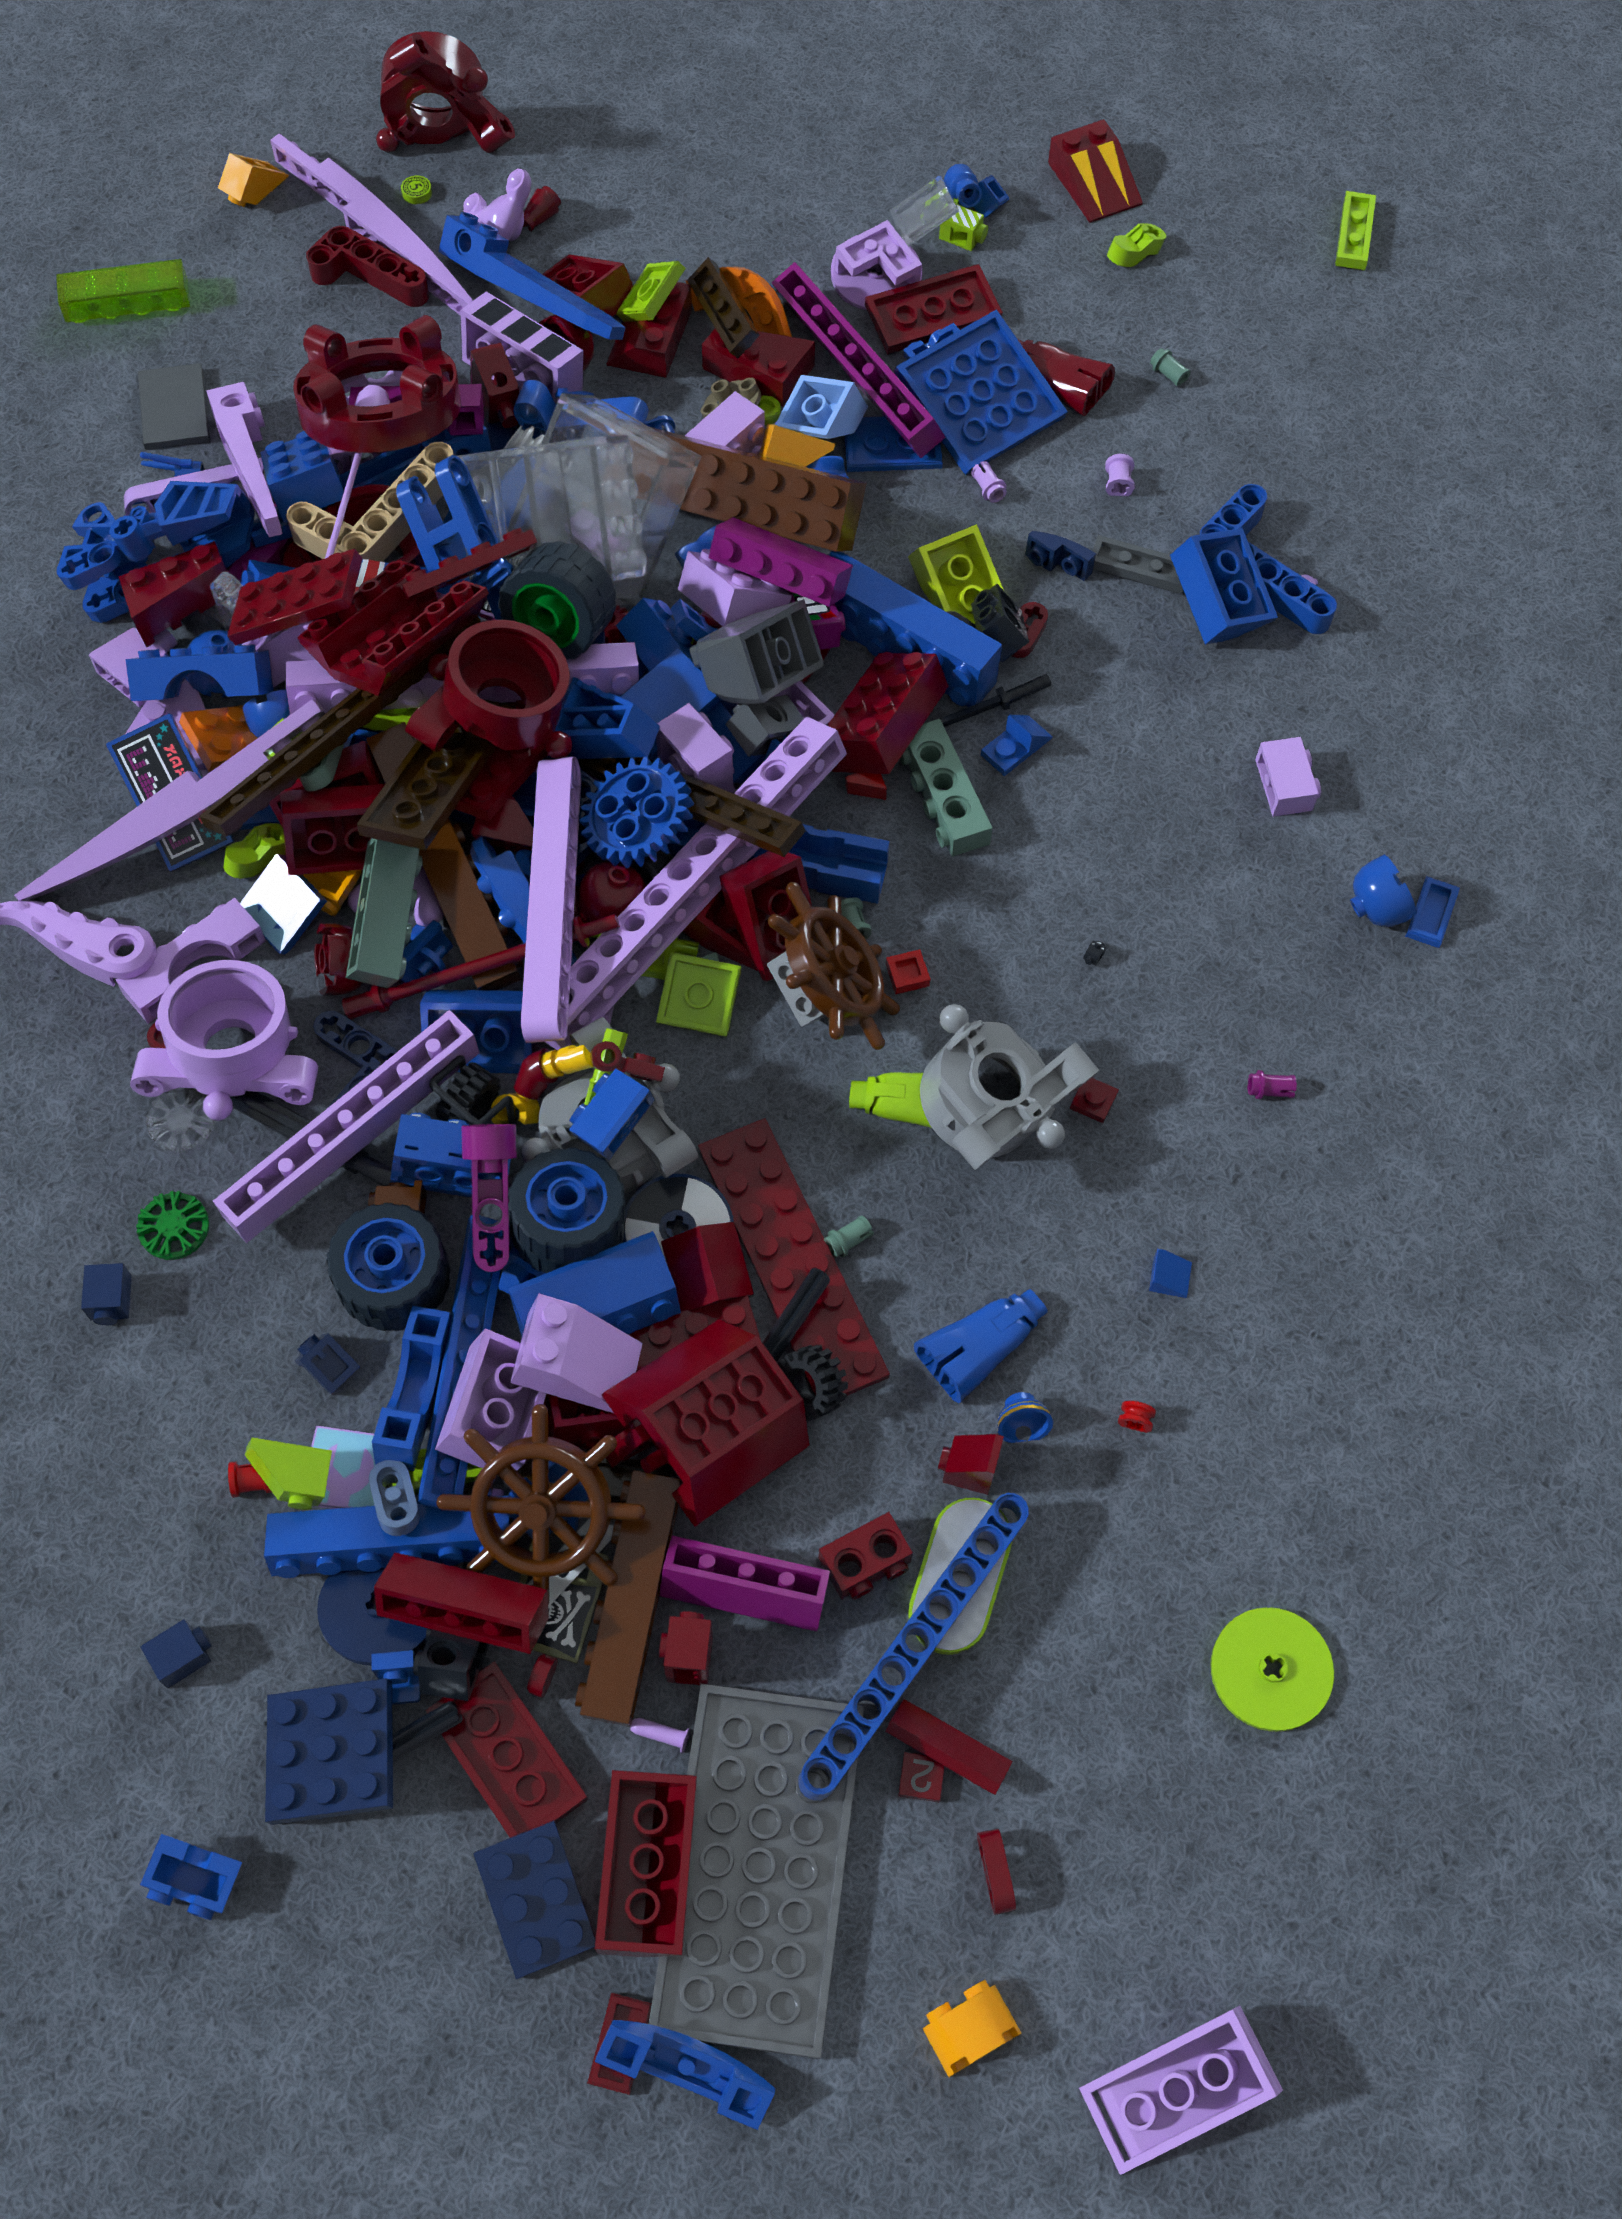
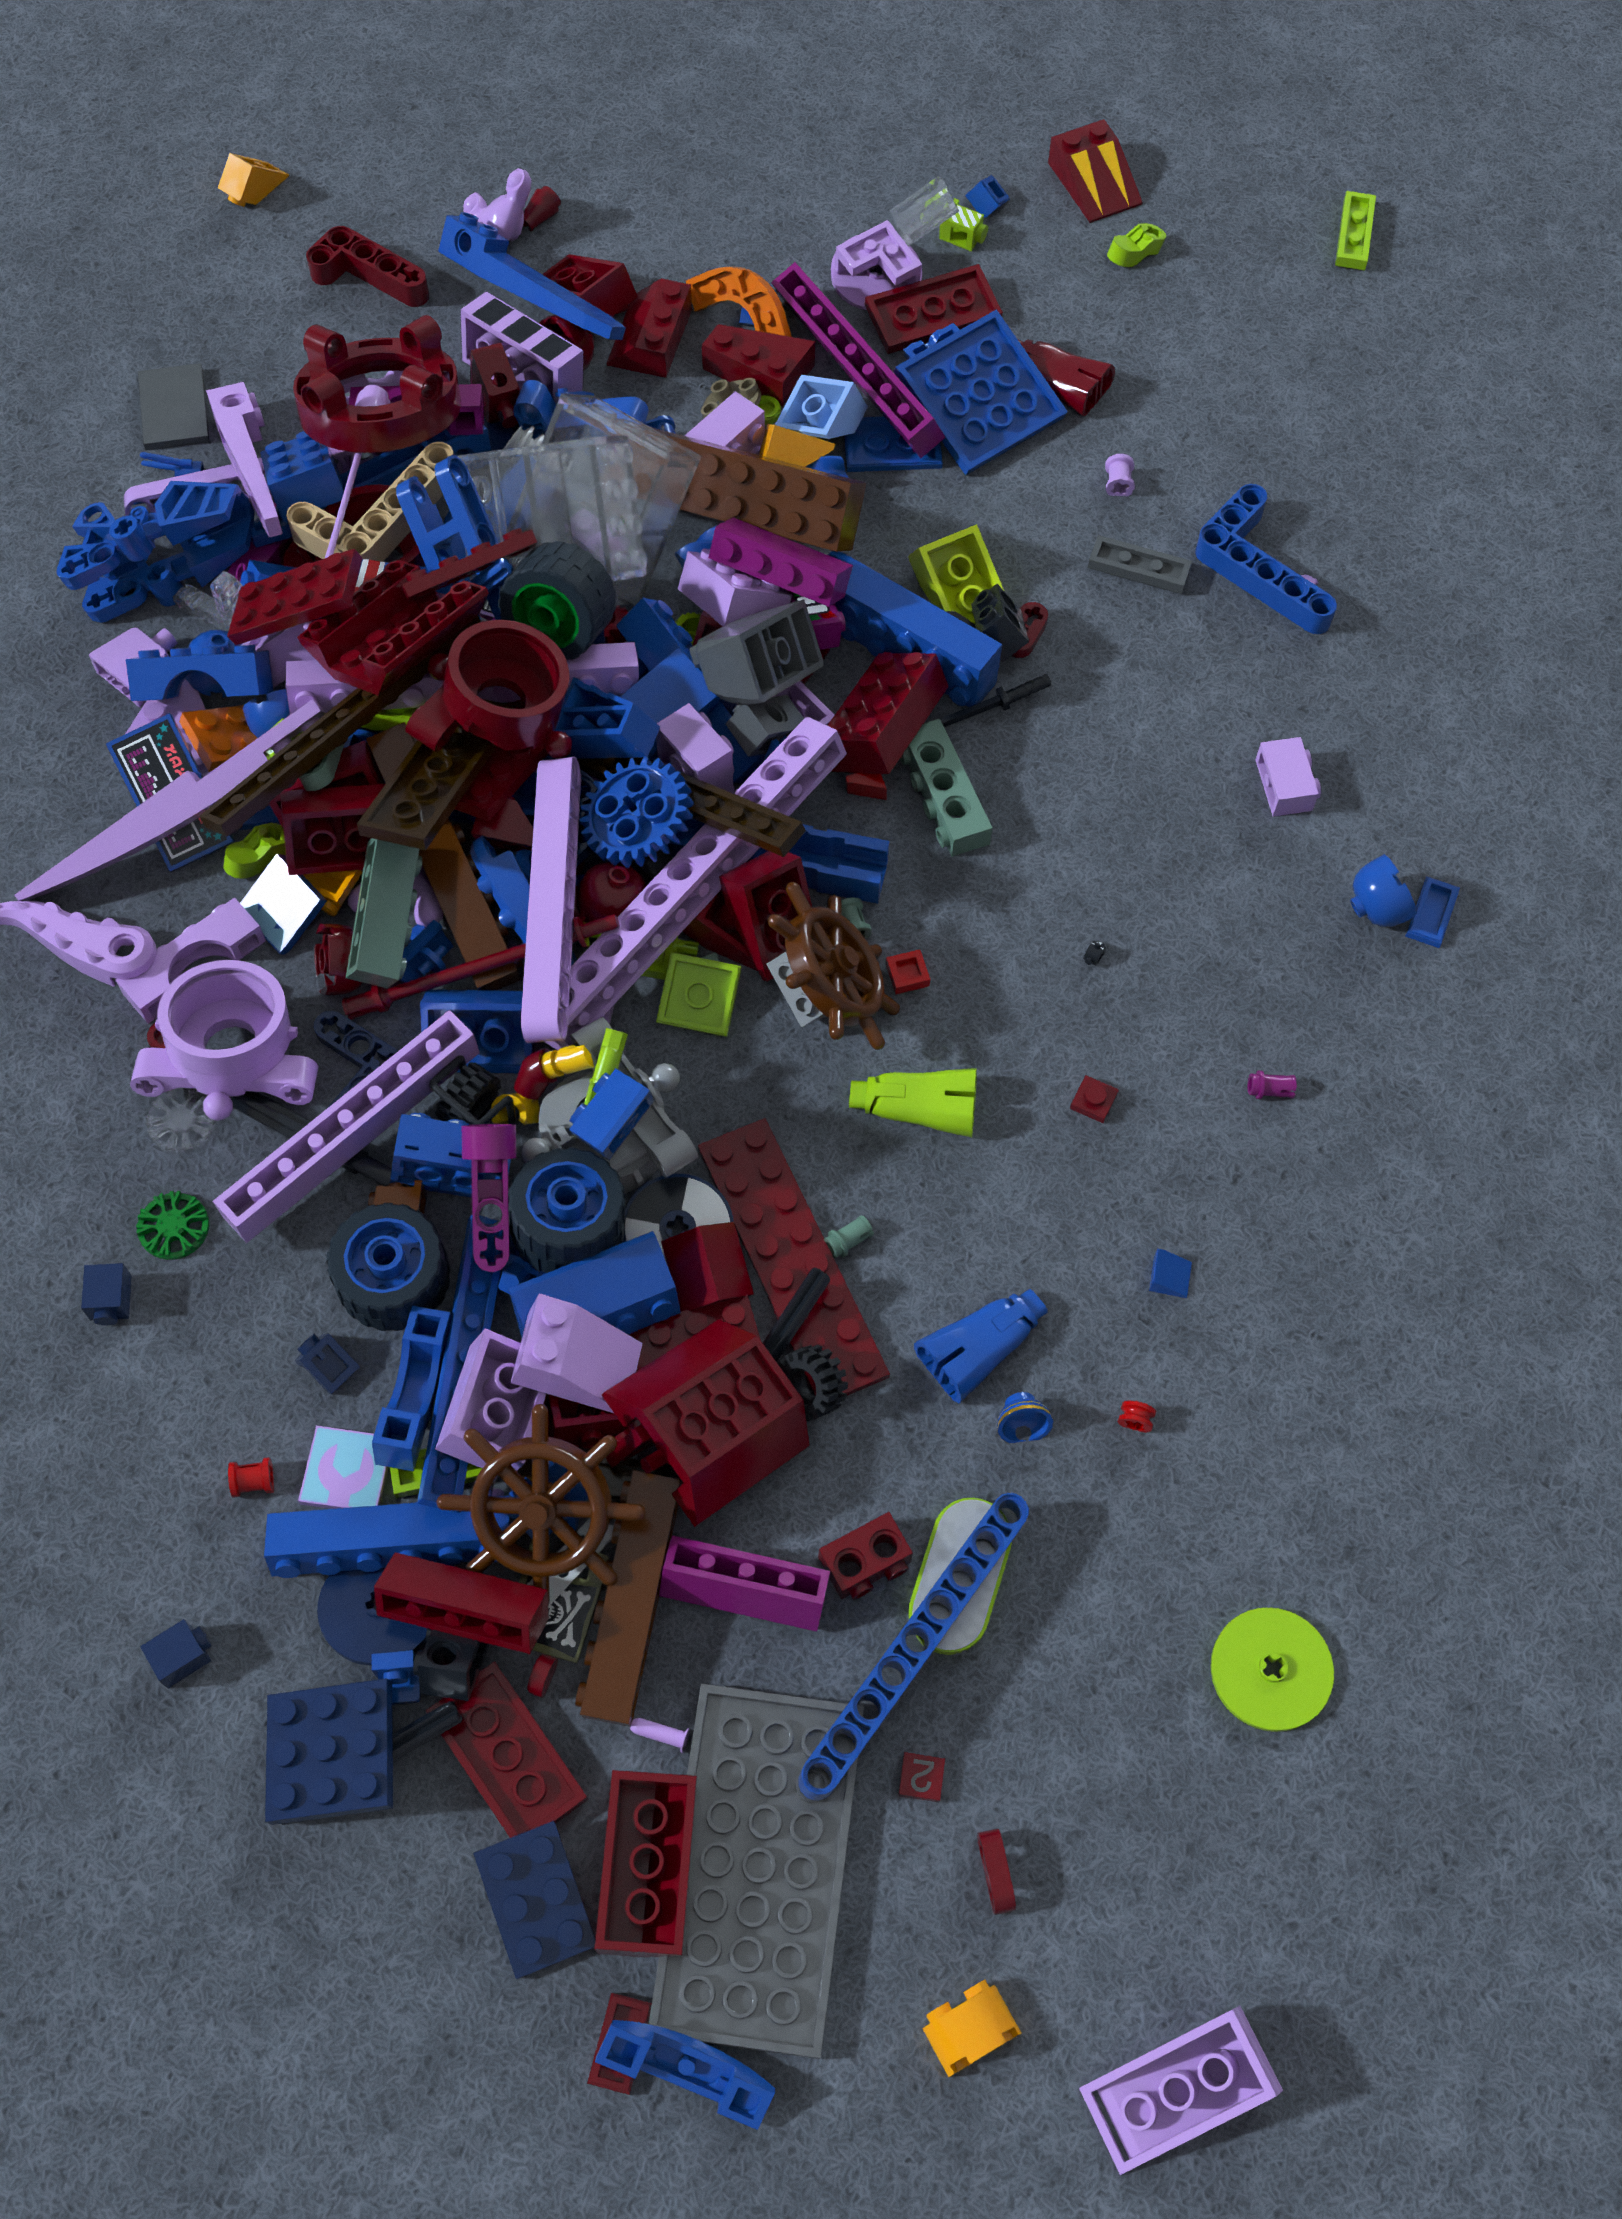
(123, 290): clear neon green brick -> none
(171, 589): dark red wedge -> none
(190, 1876): blue cylinder -> none
(291, 1471): lime slope -> none
(370, 217): lavender slope -> none
(395, 1500): sand blue plate -> none
(416, 189): lime tile -> none
(443, 67): dark red piece -> none
(639, 1066): dark red plate -> none
(650, 291): lime tile -> none
(687, 1649): dark red brick -> none
(690, 622): blue plate -> none
(723, 308): dark brown plate -> none
(949, 1746): dark red tile -> none
(963, 185): blue piece -> none
(969, 1115): light grey piece -> none
(971, 1461): dark red slope -> none
(989, 482): lavender pin -> none
(1015, 744): blue slope -> none
(1050, 550): dark blue slope -> none
(1169, 366): sand green pin -> none
(1223, 585): blue slope -> none

